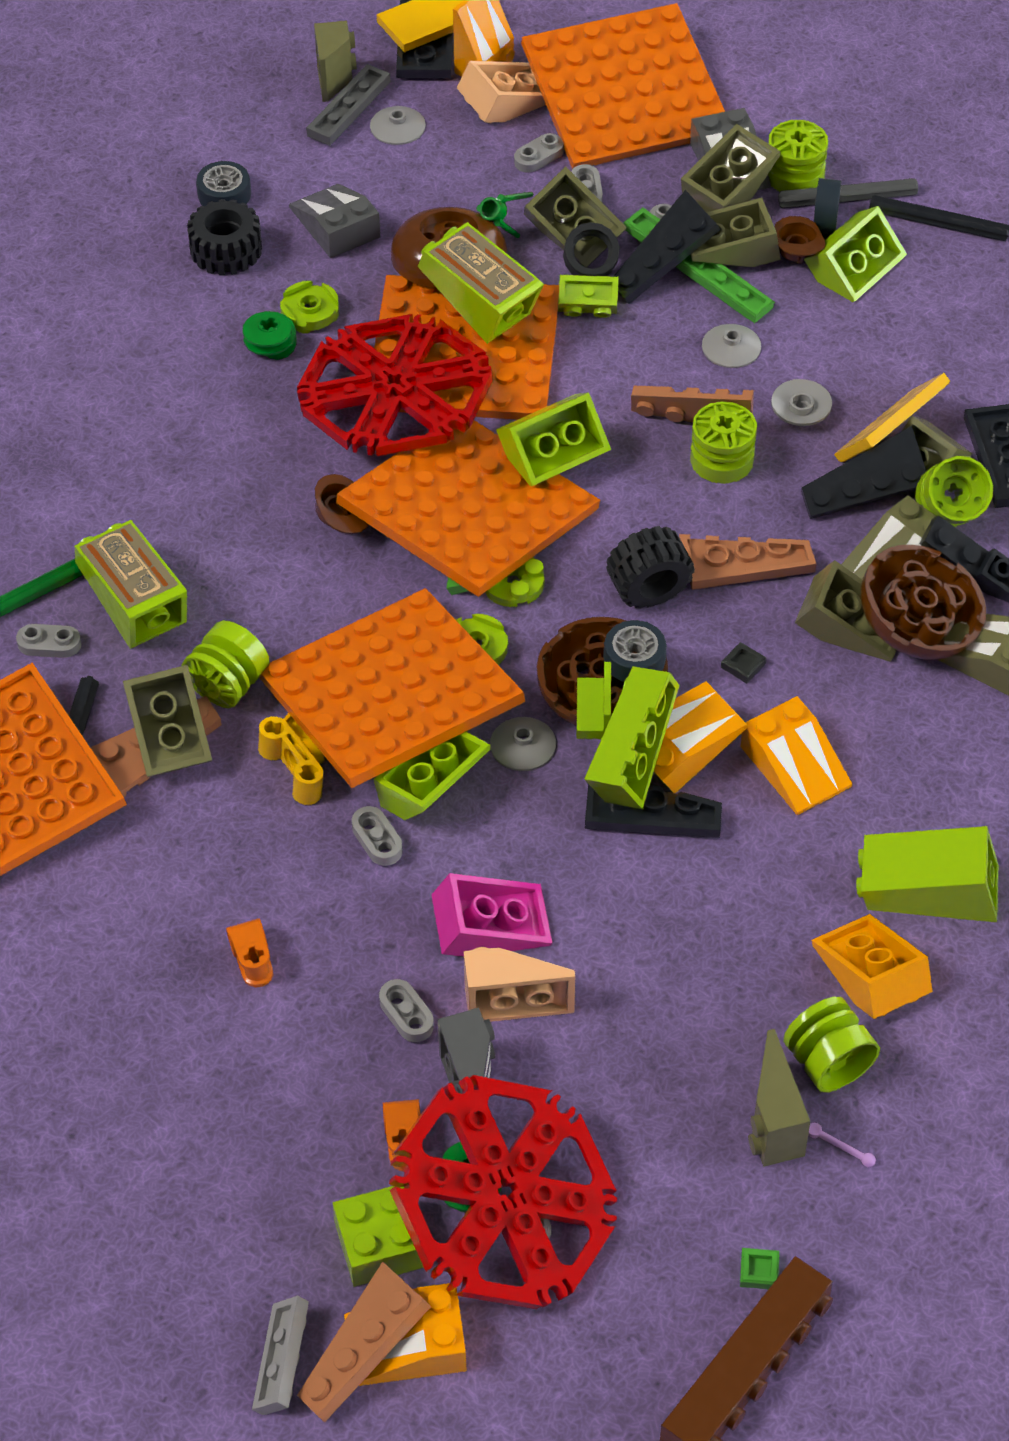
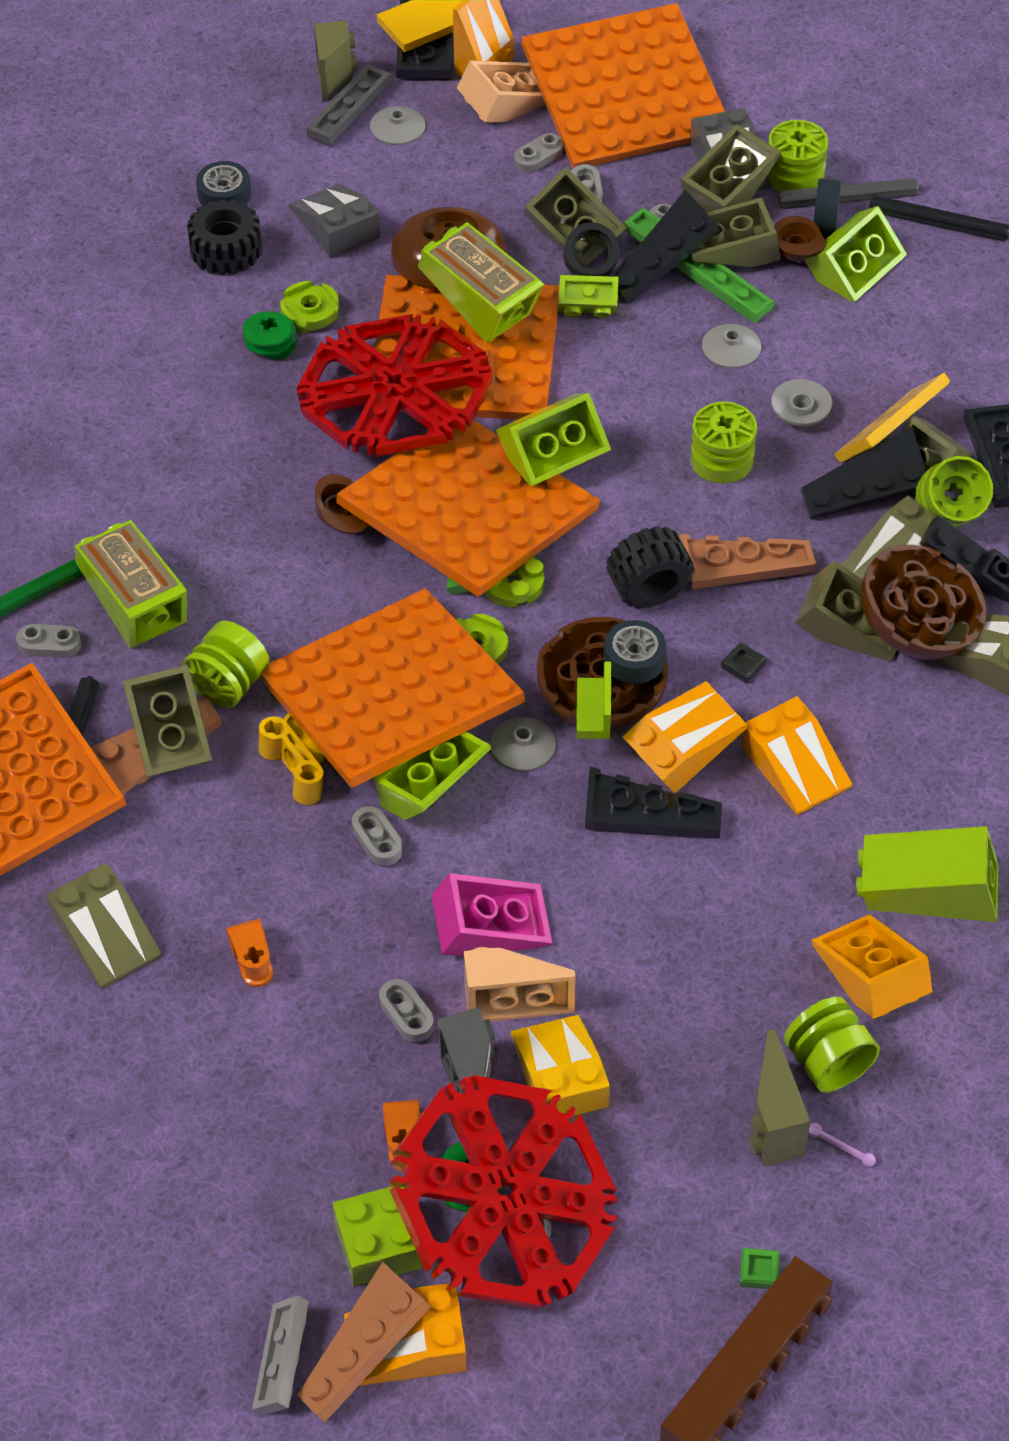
(102, 925): none -> olive slope
(496, 210): green plant -> none
(564, 1060): none -> yellow slope
(633, 738): lime wedge -> none
(681, 405): nougat wing -> none

